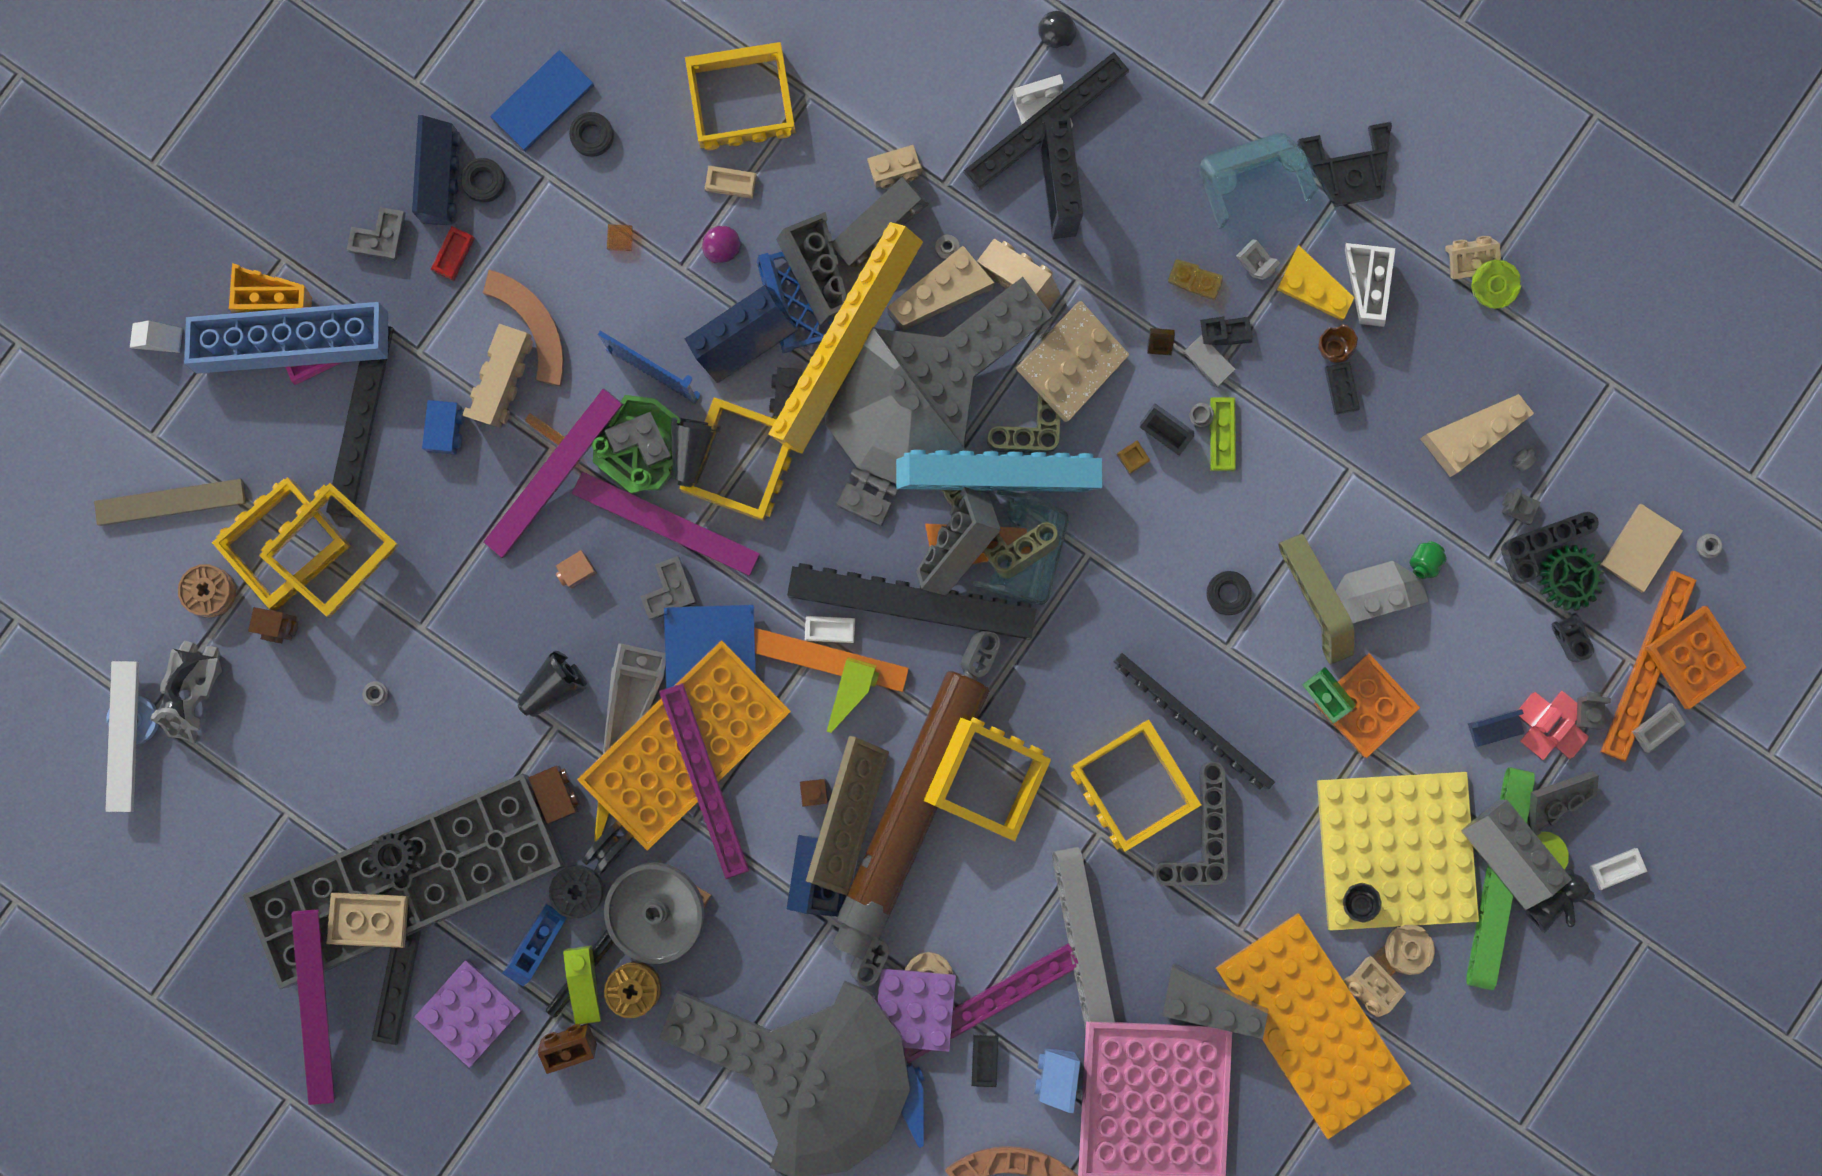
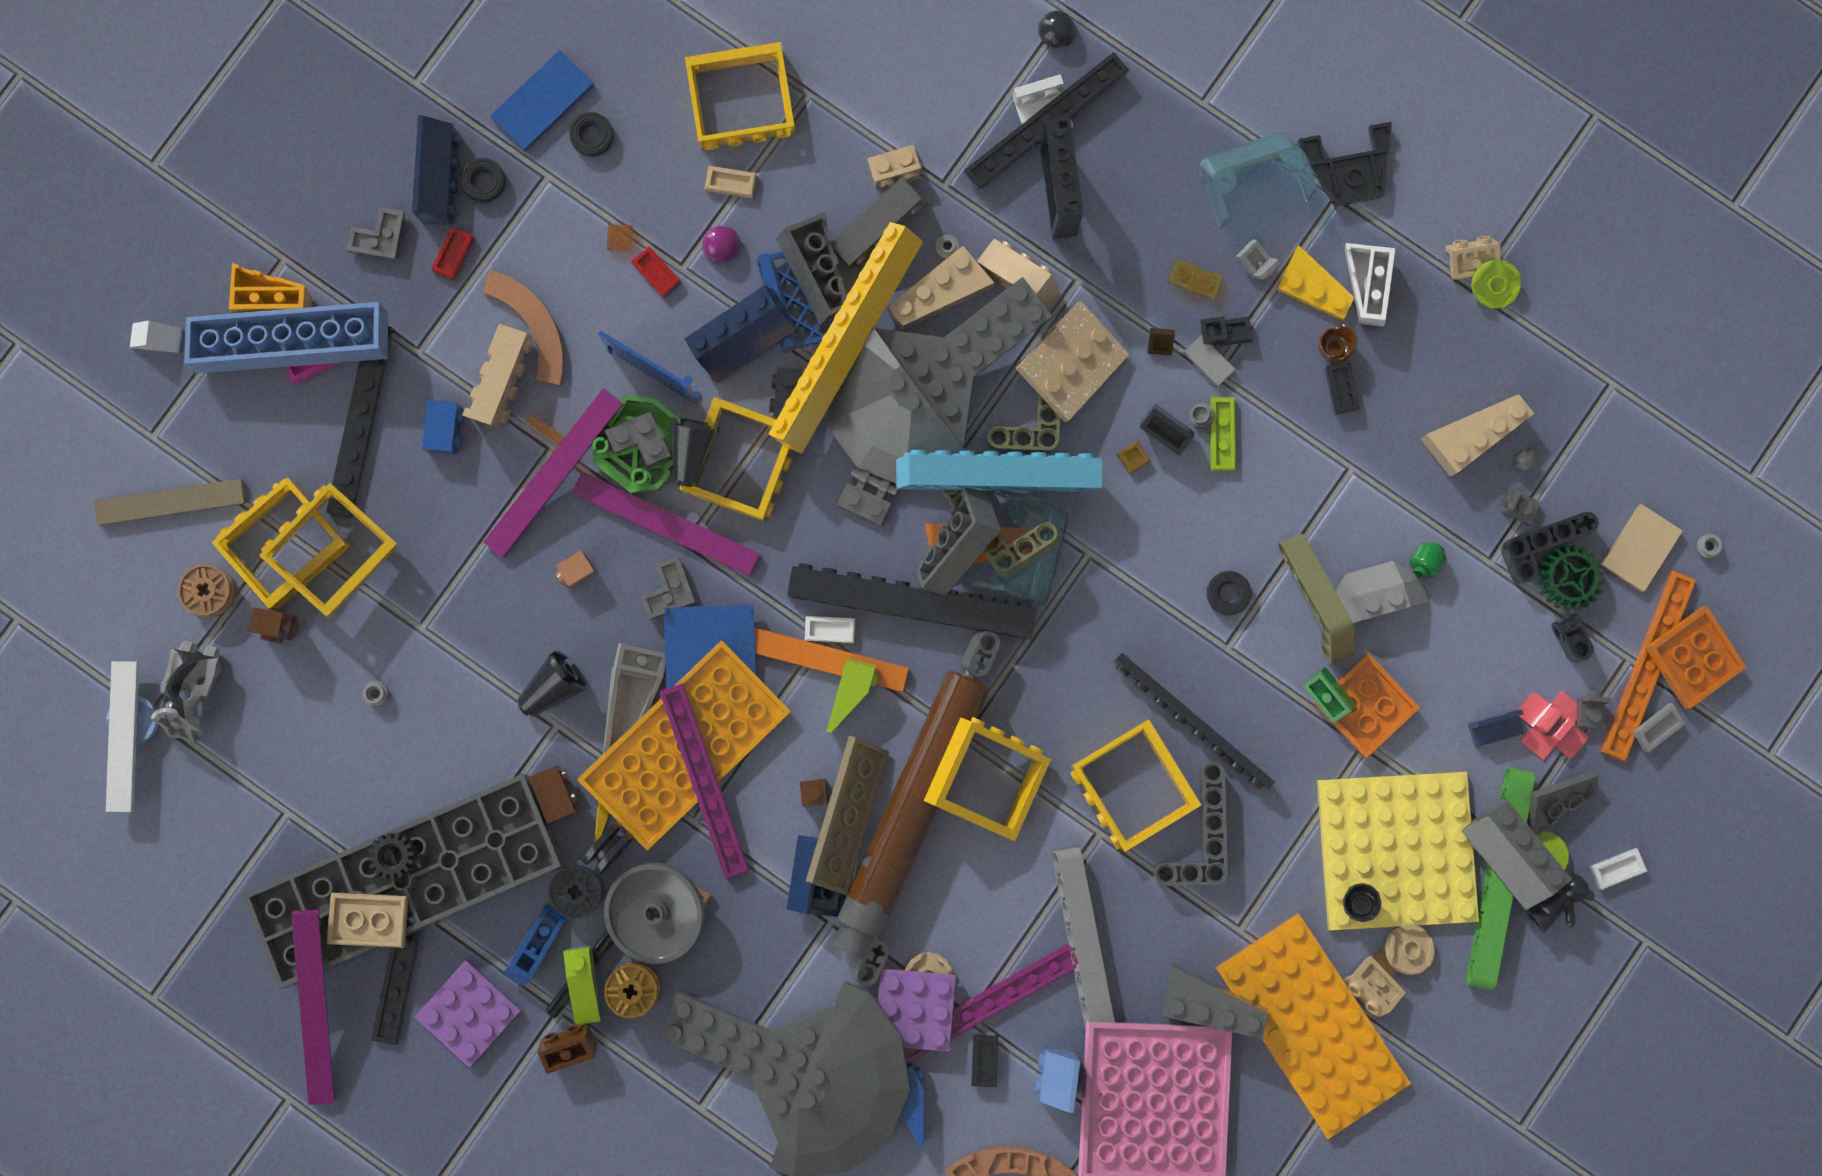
(656, 272): none -> red tile

